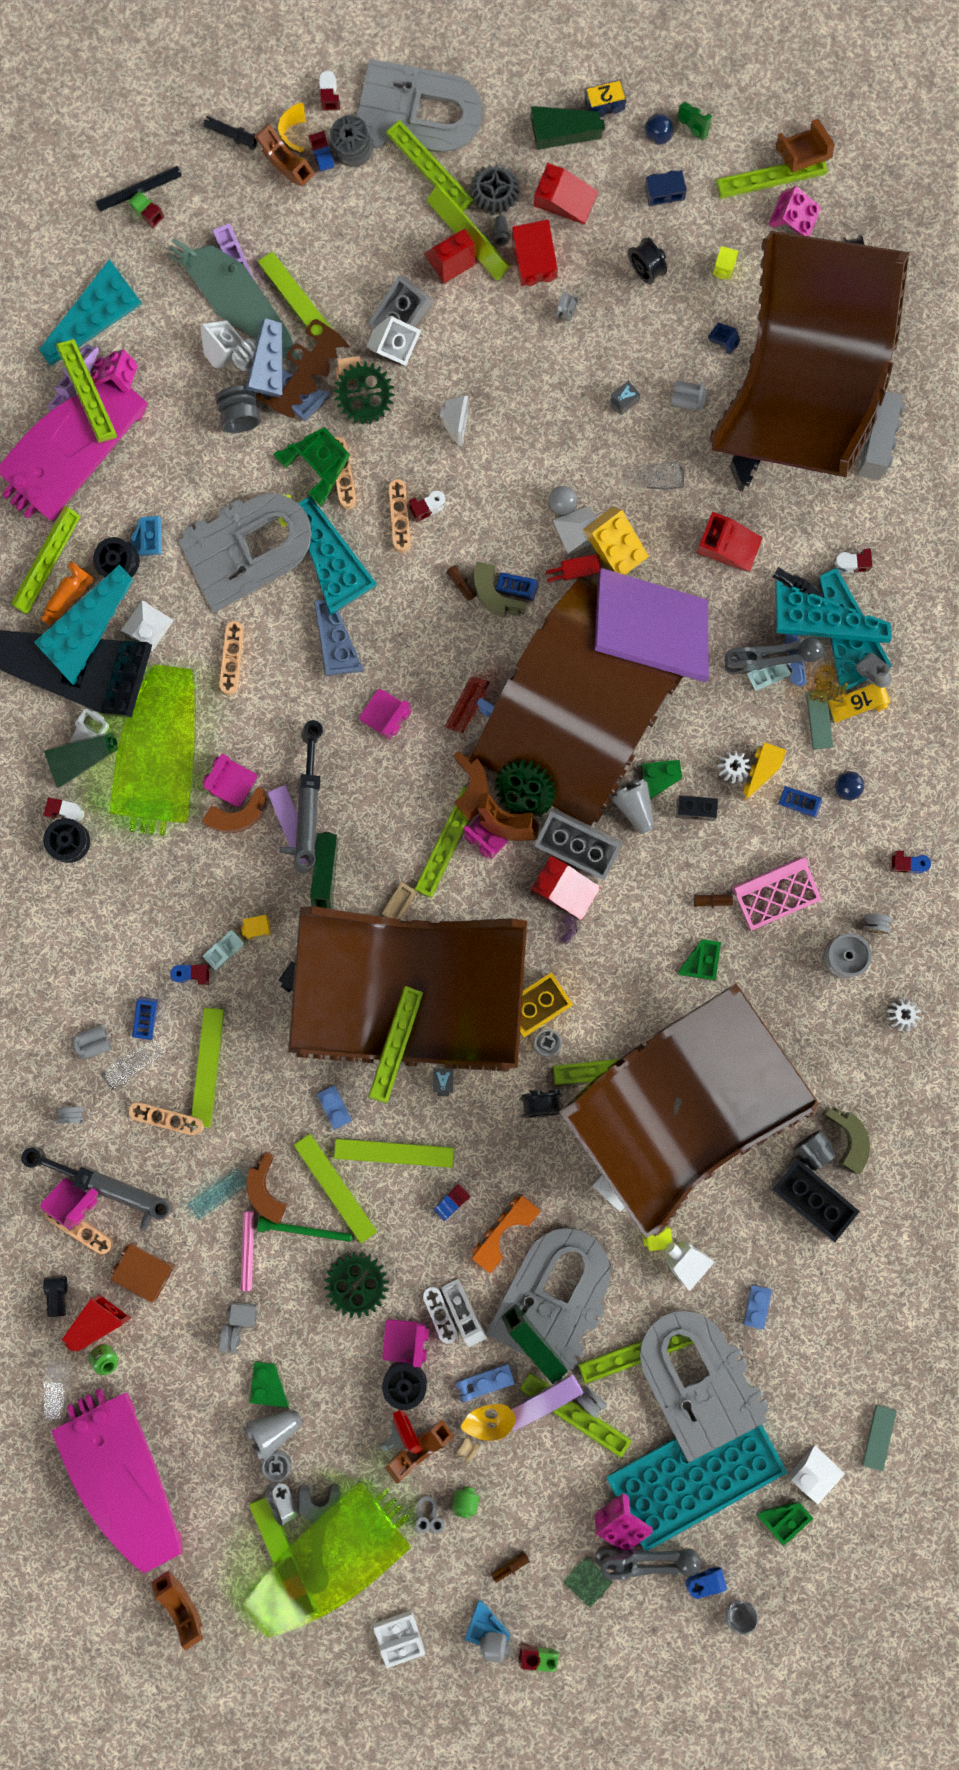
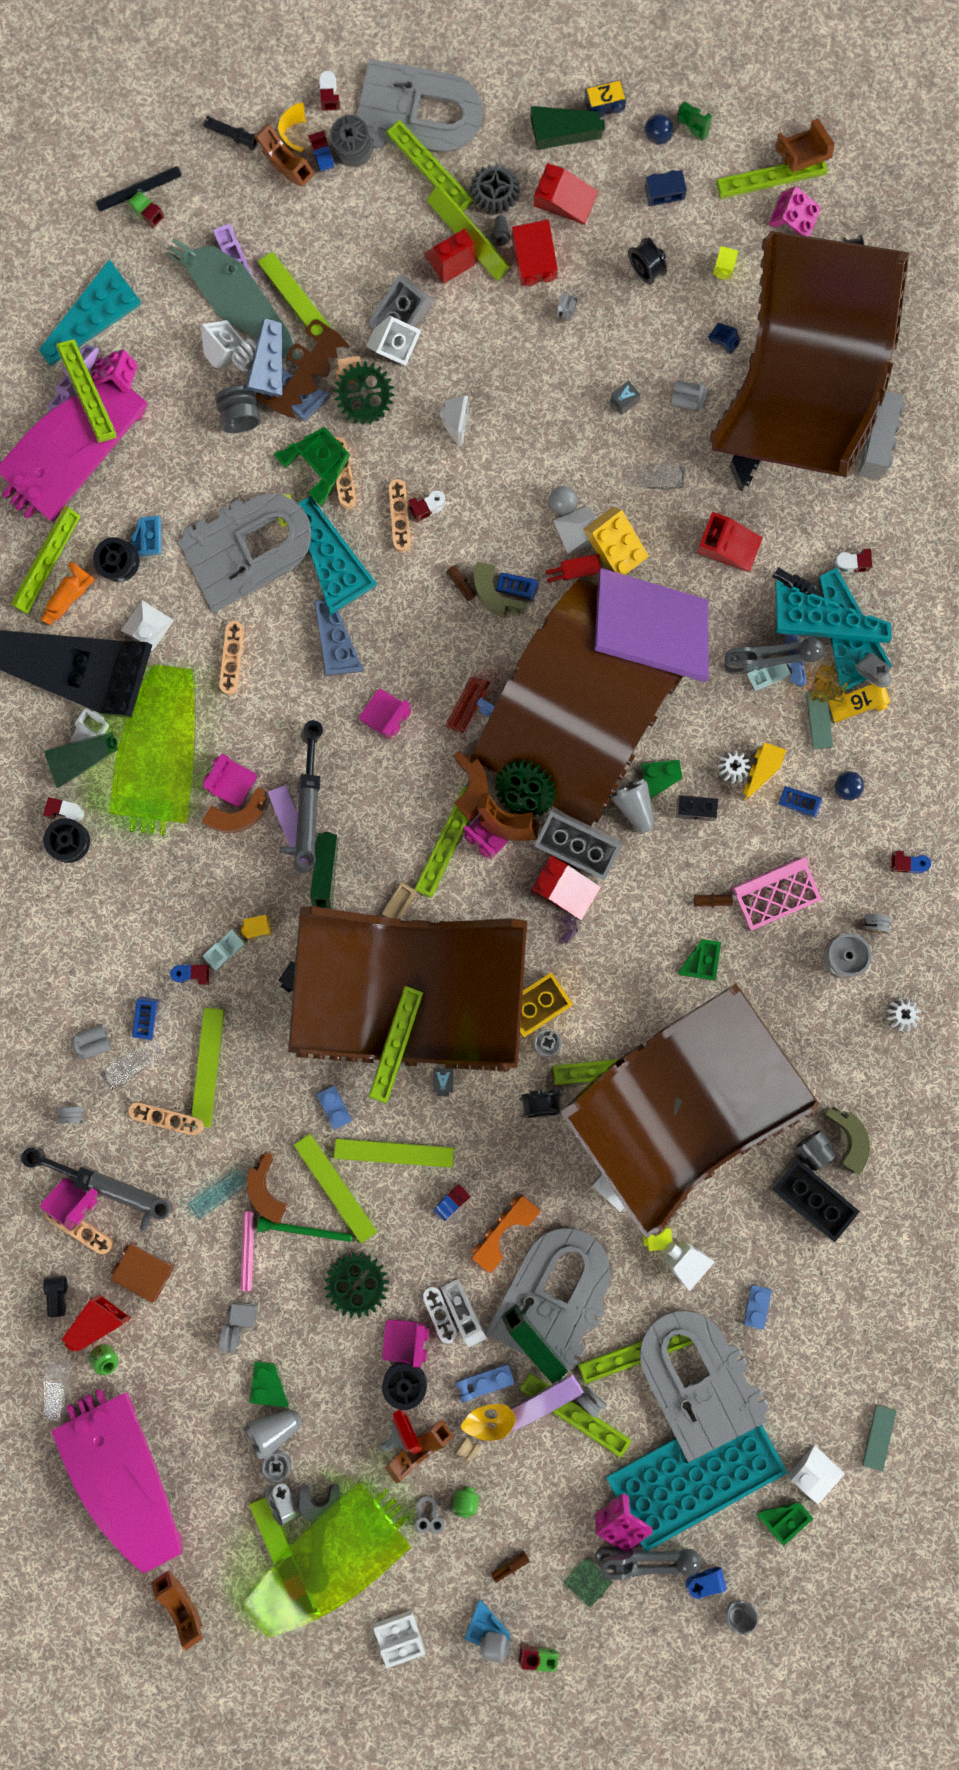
(81, 628): teal wing -> none

